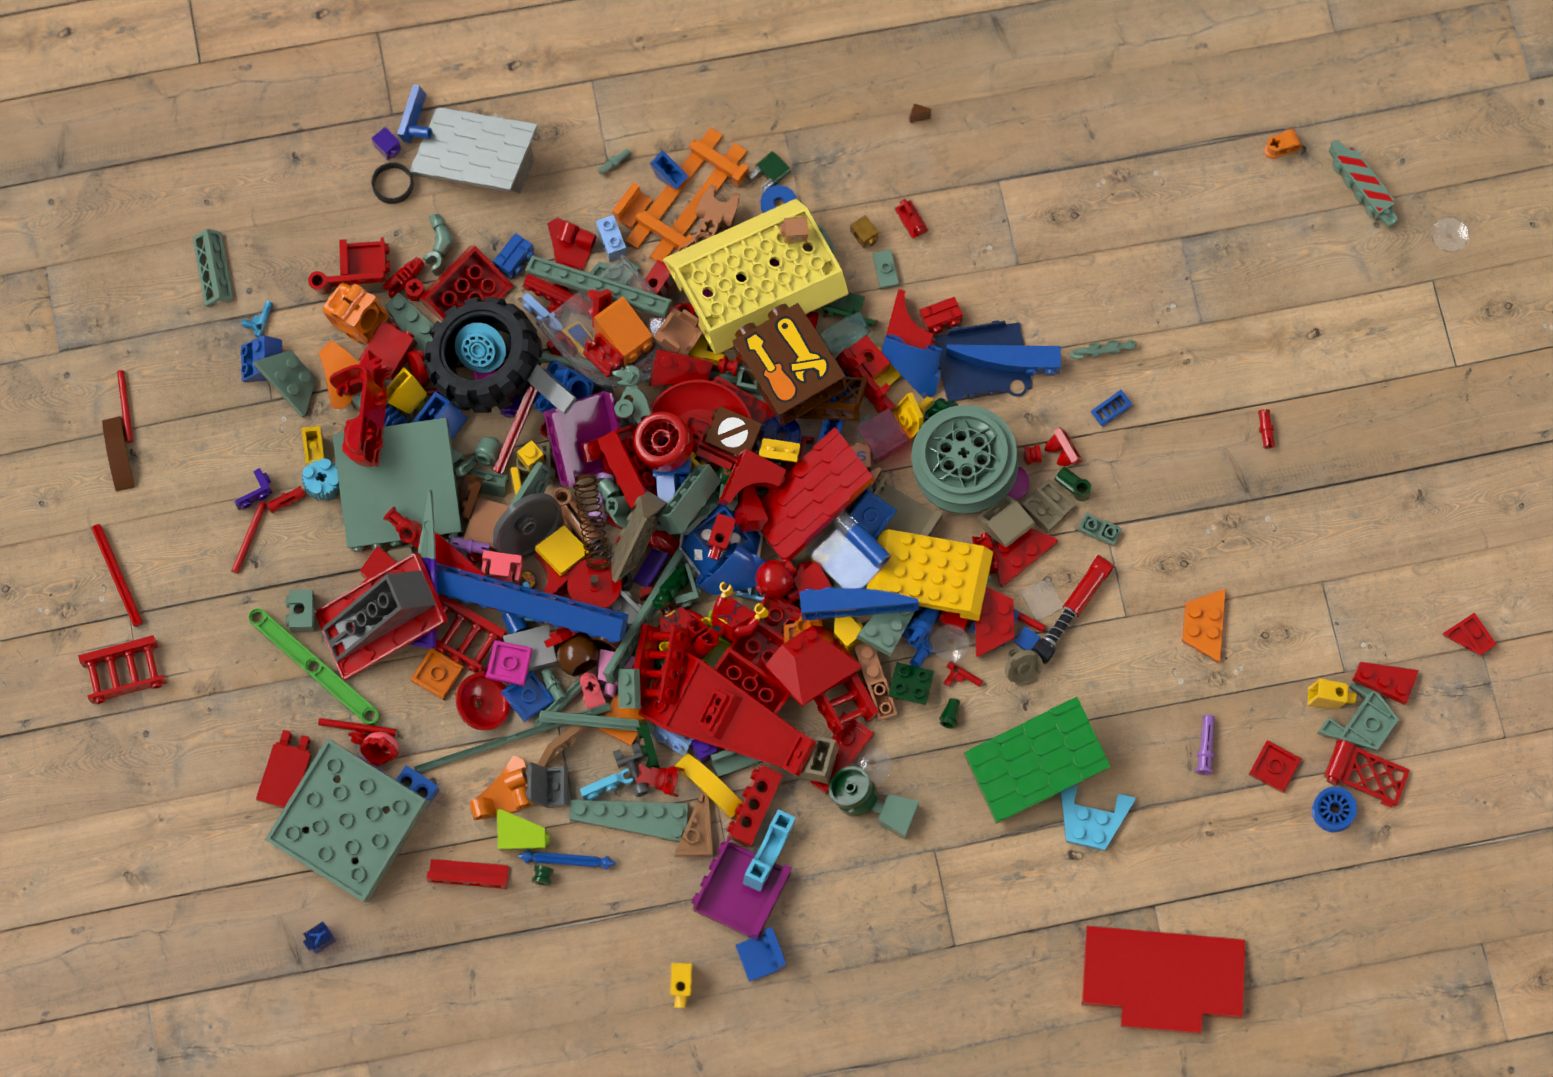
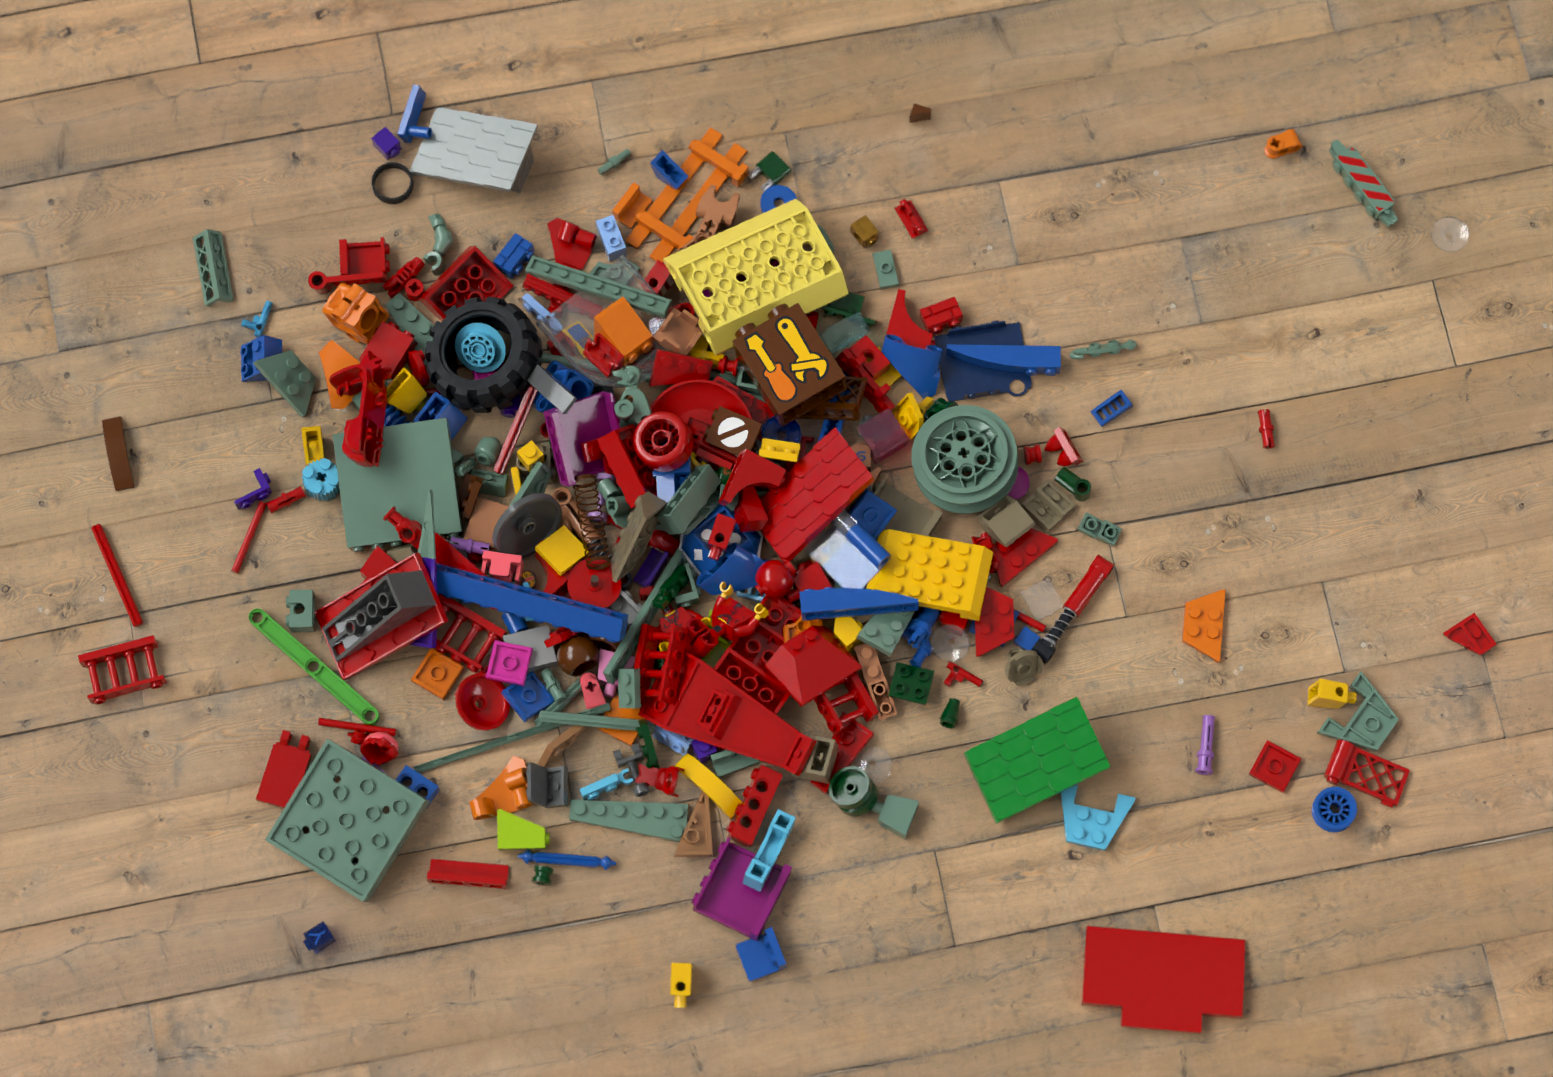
(125, 406): red bar -> none
(600, 300): red tile -> none
(794, 229): nougat brick -> none
(1387, 680): red wing -> none

